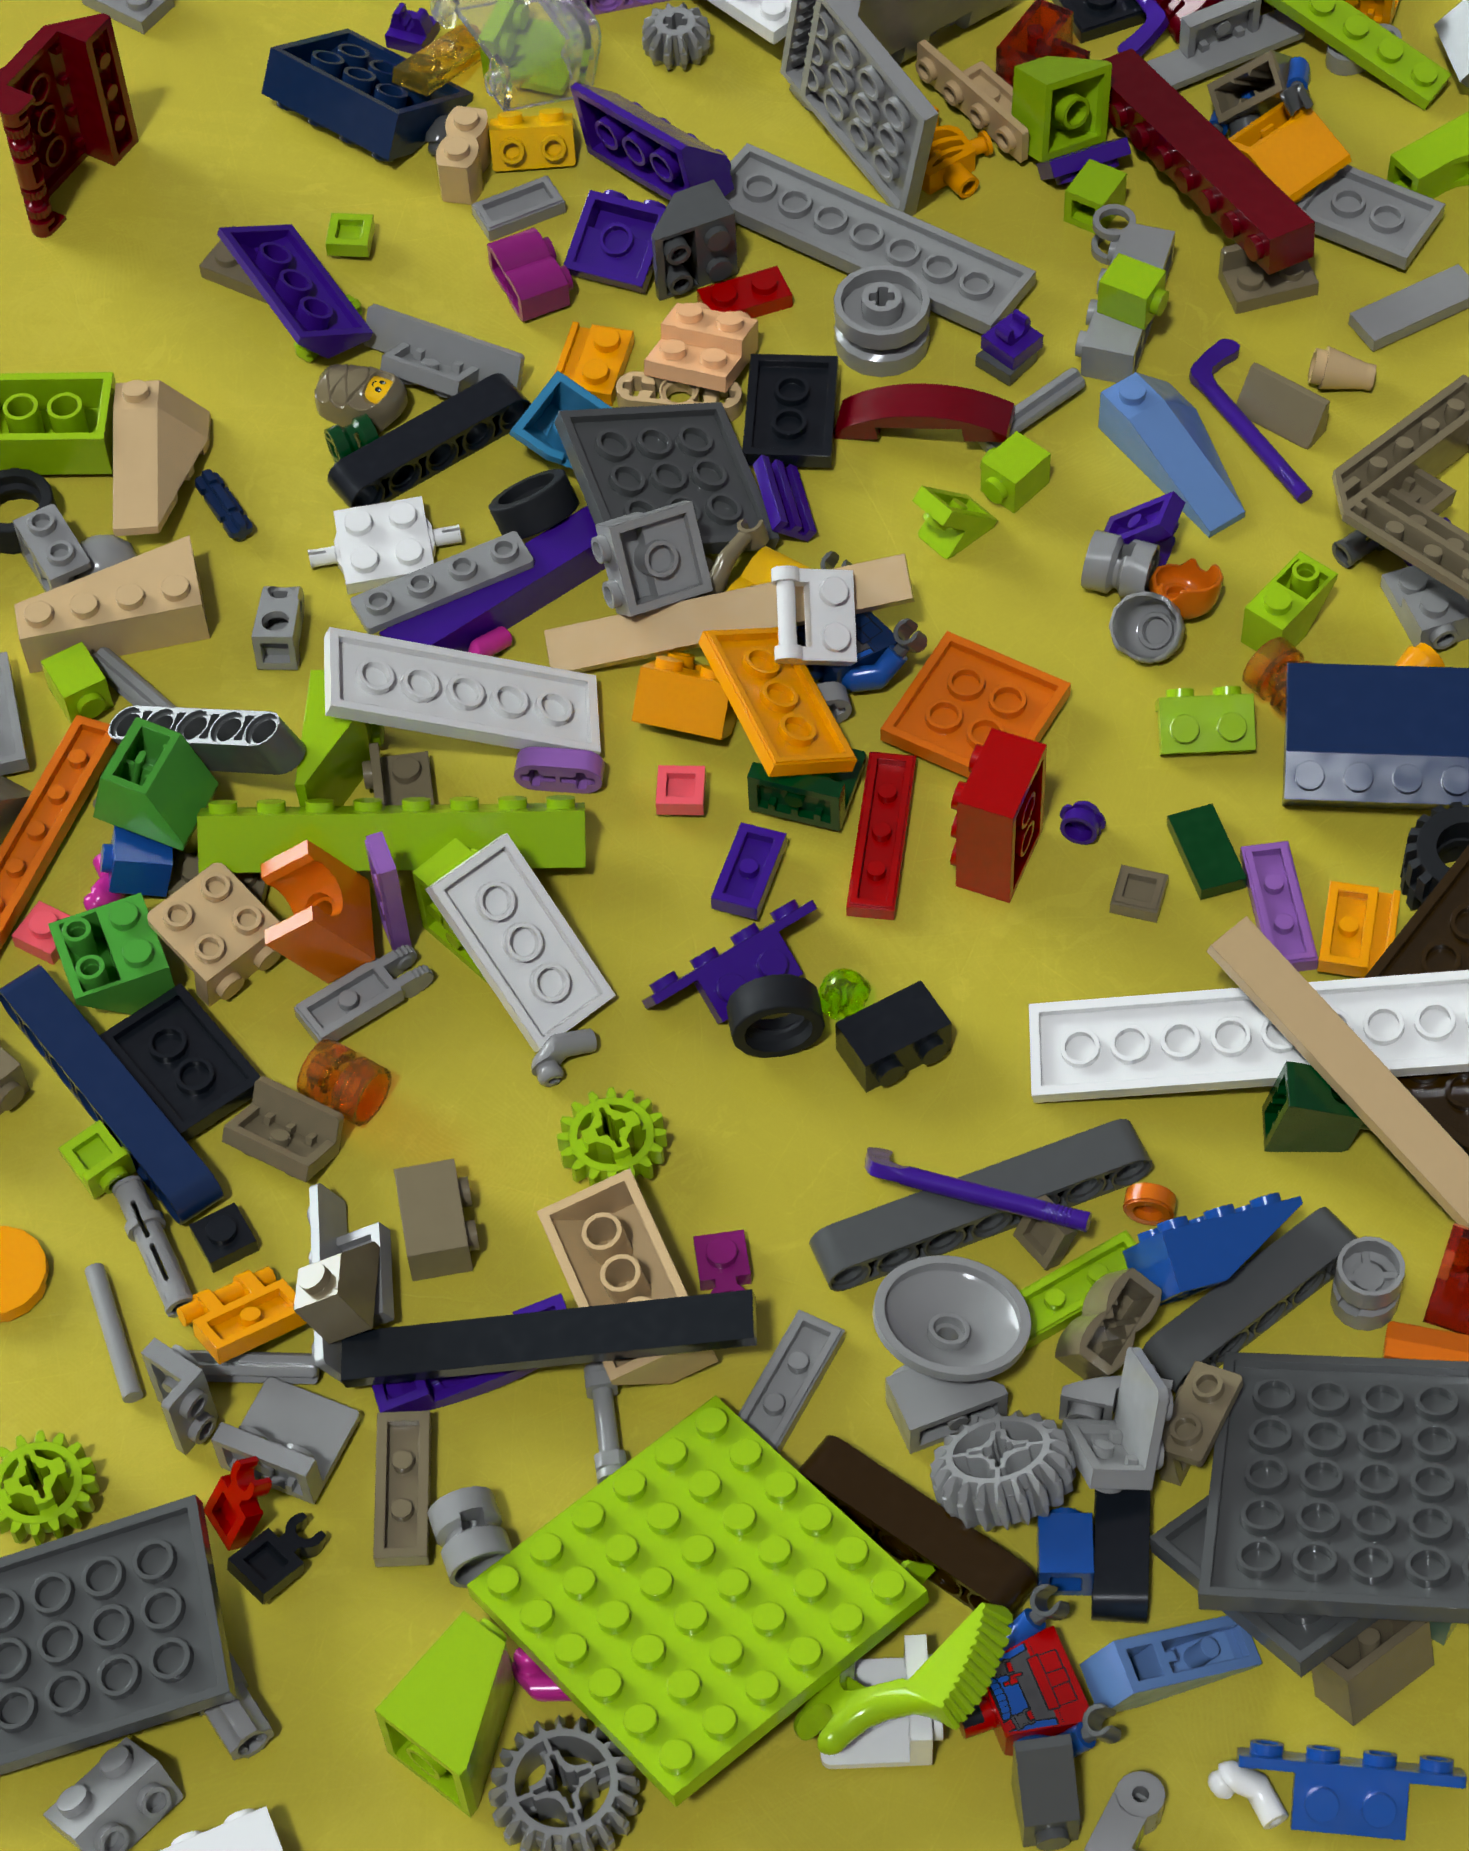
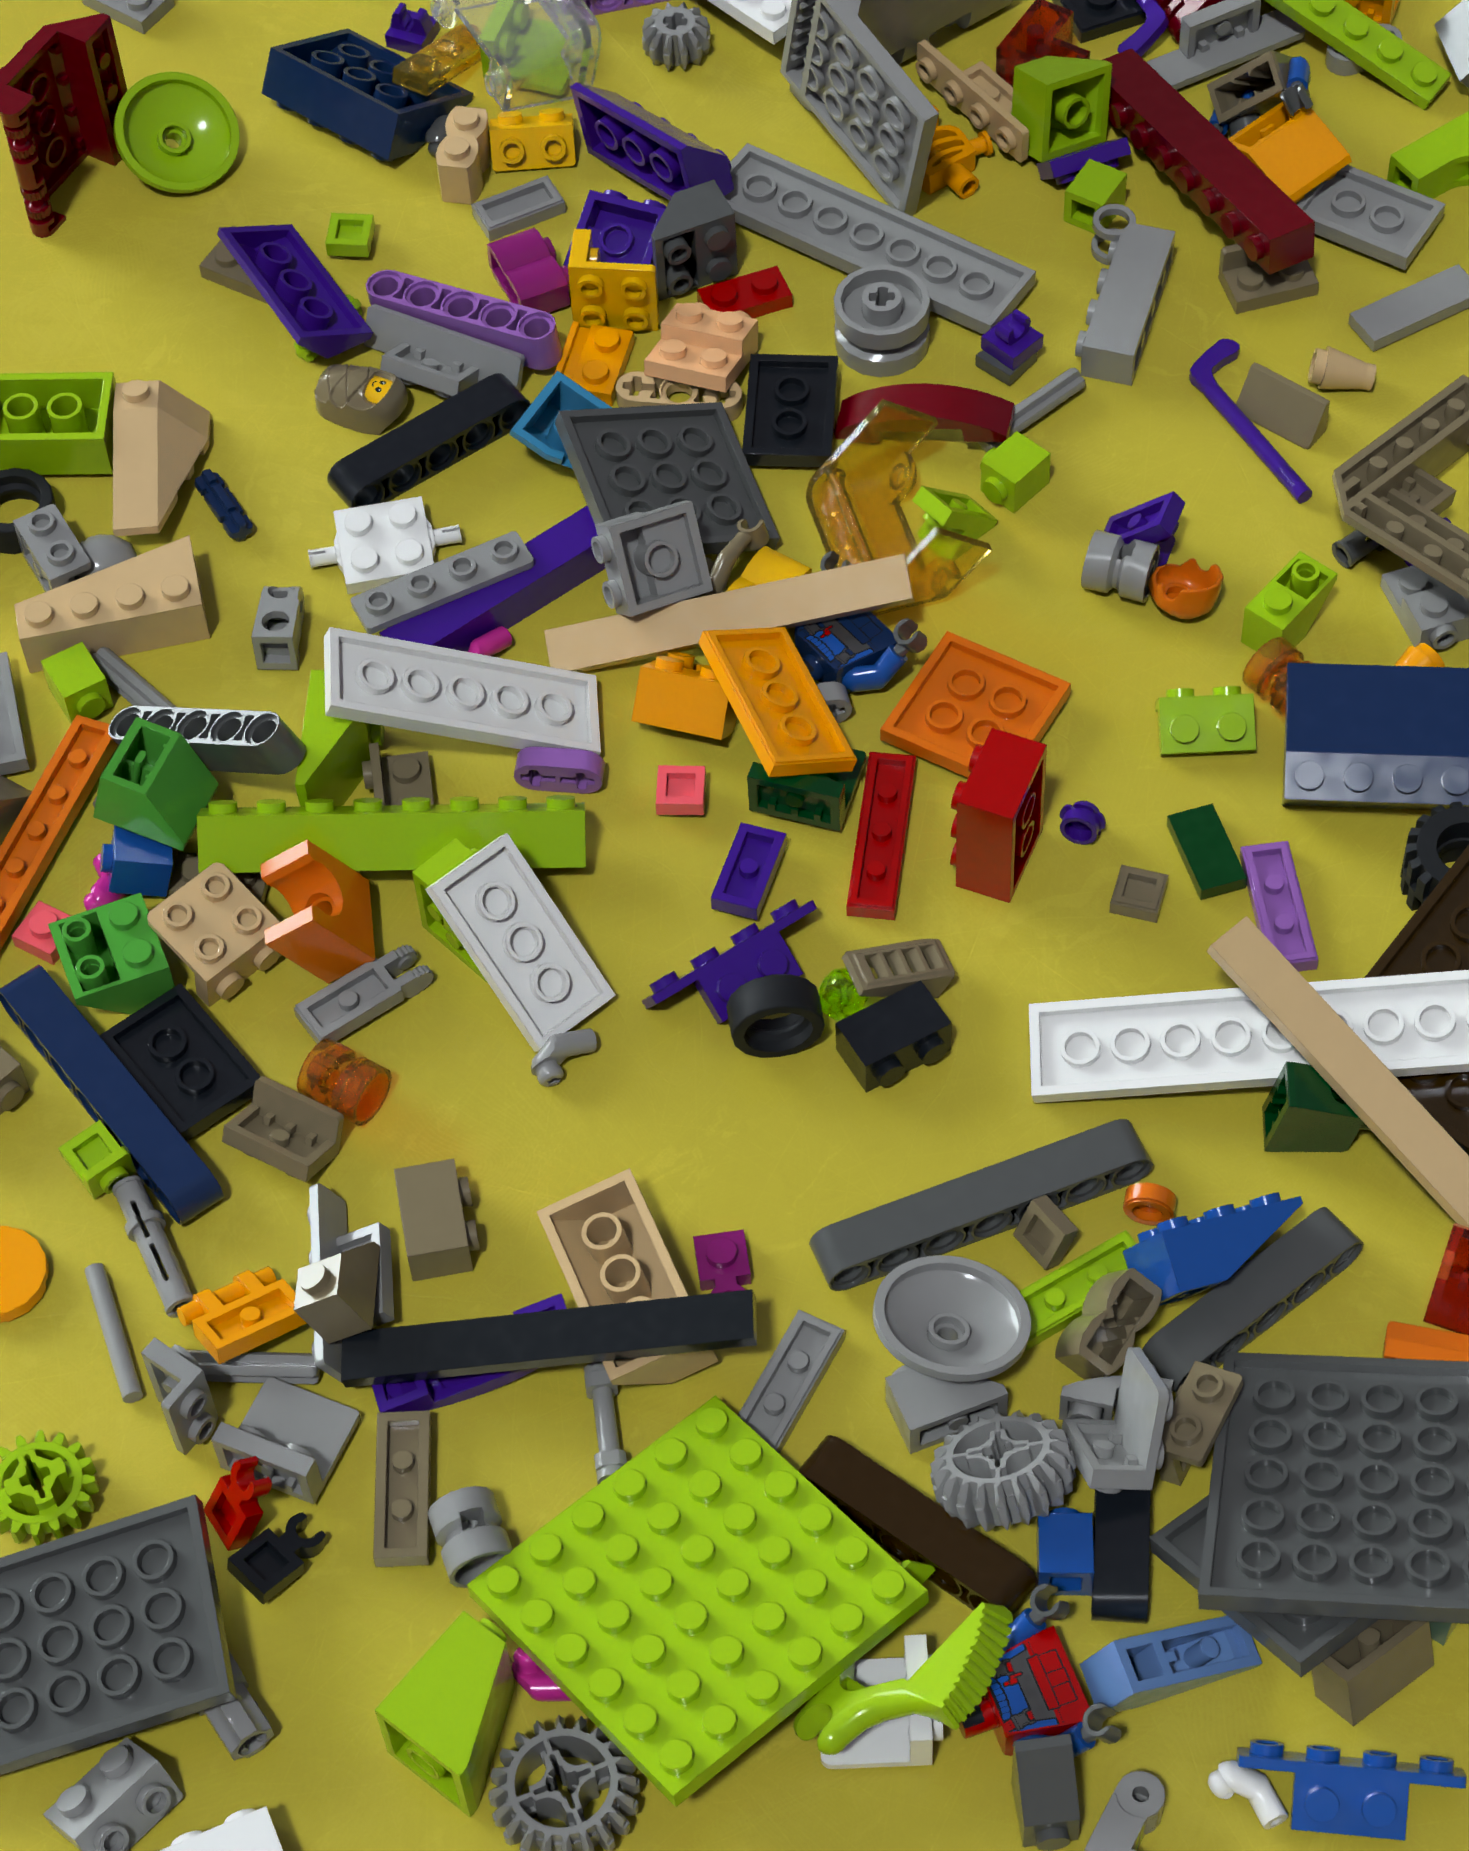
(181, 110): none -> lime dish
(224, 1237): black plate -> none
(350, 438): dark green wheel -> none
(387, 890): medium lavender tile -> none
(472, 314): none -> medium lavender beam
(534, 503): black tyre -> none
(610, 292): none -> yellow bracket
(625, 1125): lime gear -> none
(784, 498): dark purple tile -> none
(828, 616): white plate -> none
(860, 512): none -> clear yellow windscreen
(879, 1165): dark purple piece -> none
(922, 956): none -> dark tan slope
(1132, 291): lime brick -> none
(1147, 627): light grey hair -> none
(1171, 448): medium blue wedge -> none
(1356, 928): light orange plate -> none
(1367, 1283): light grey wheel -> none

